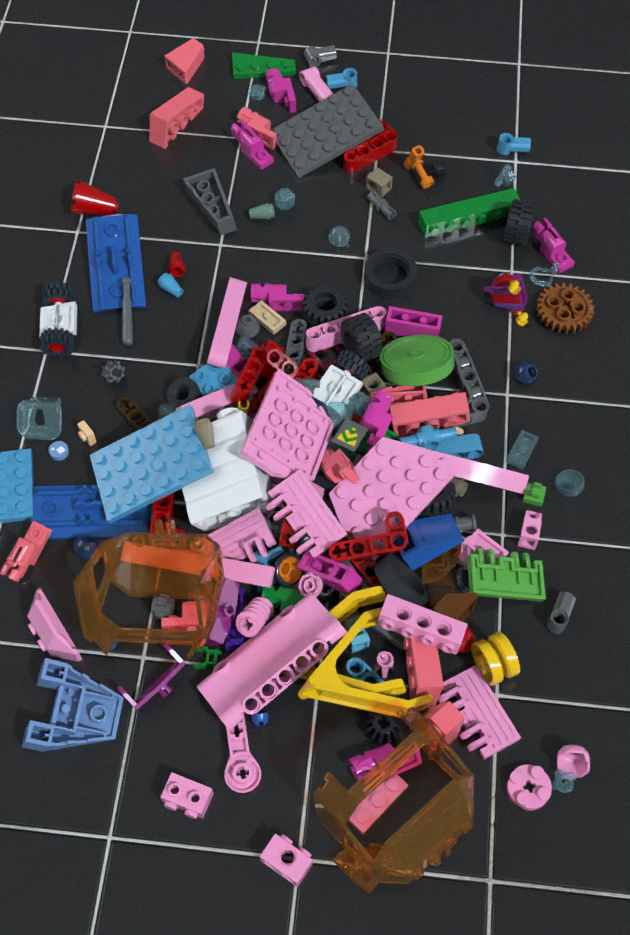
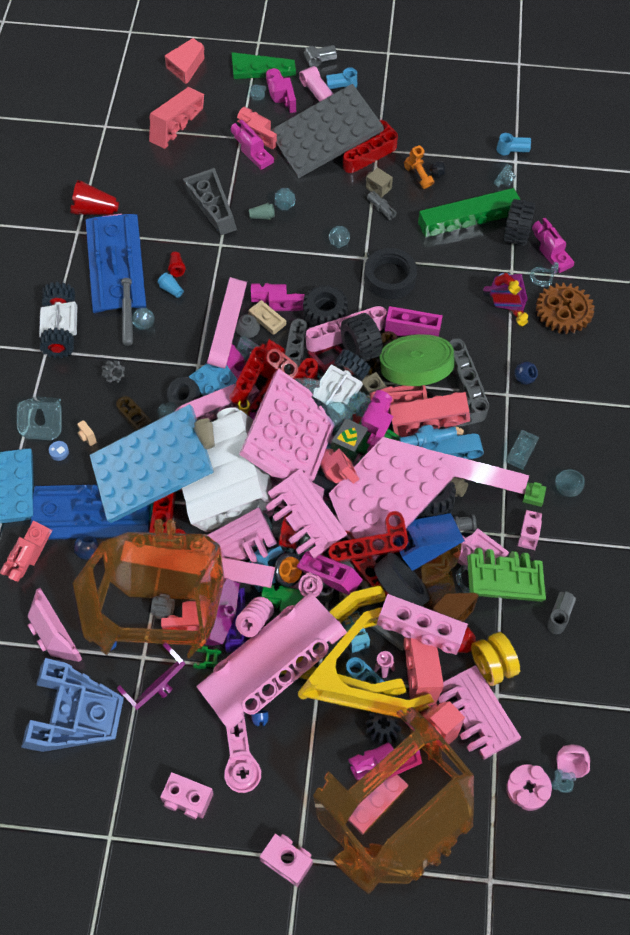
(143, 319): none -> clear light blue piece

